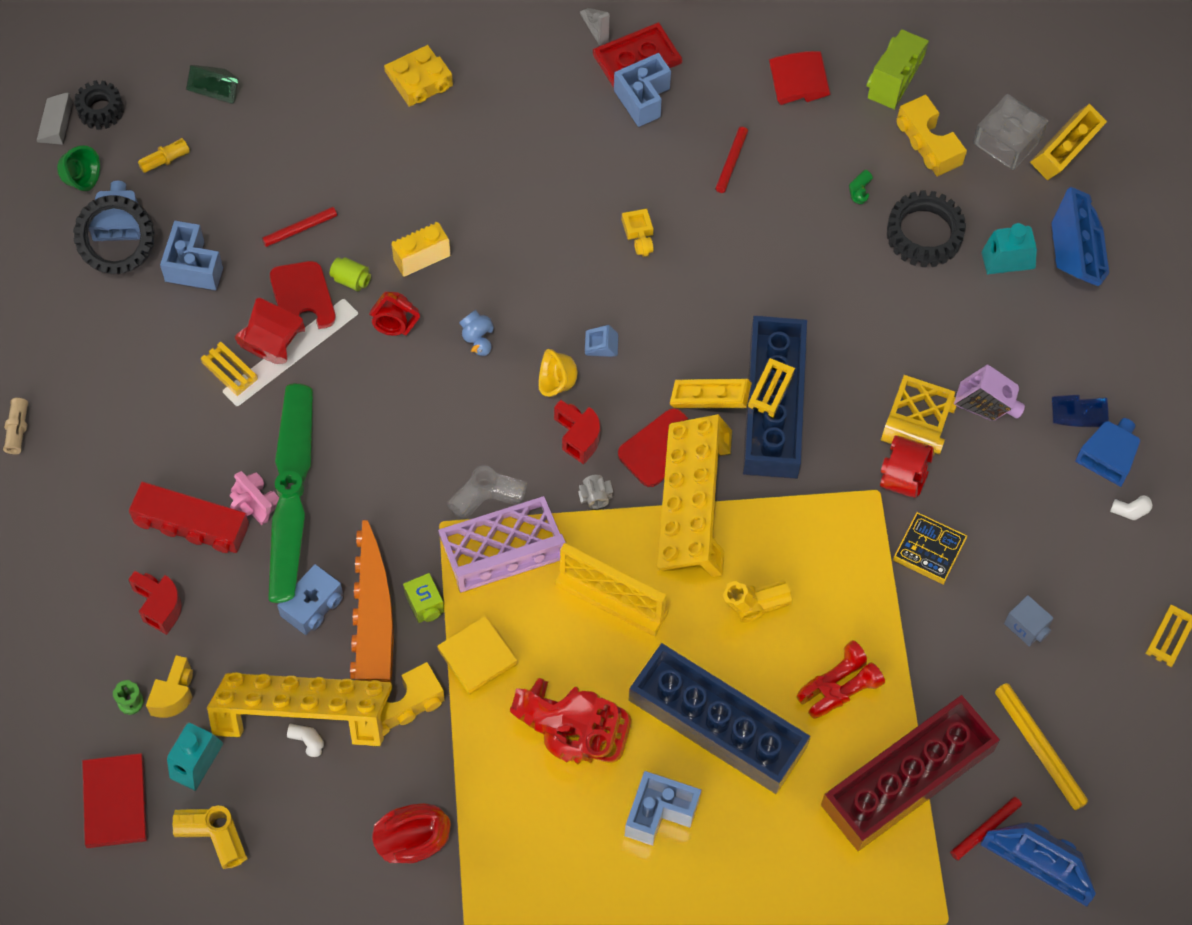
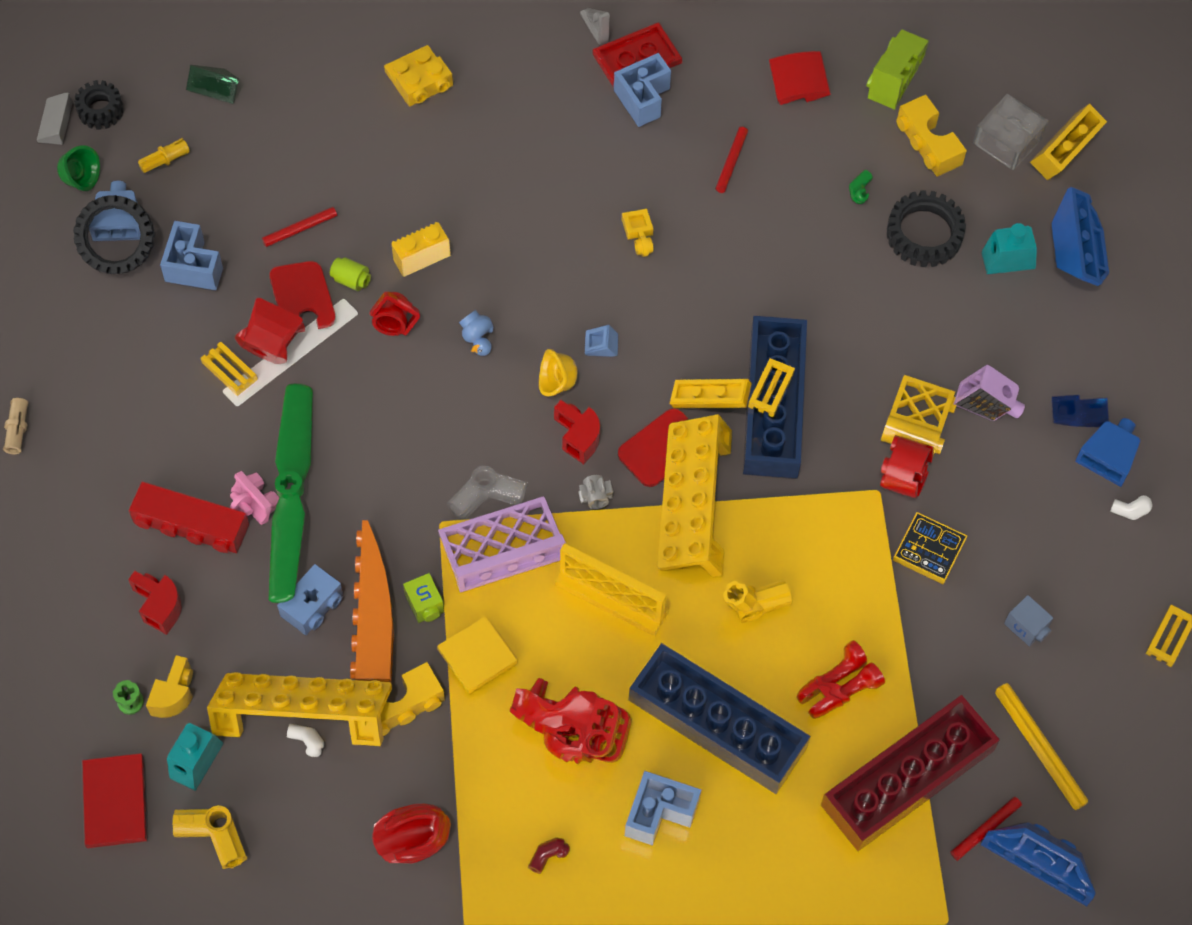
(546, 850): none -> dark red arm

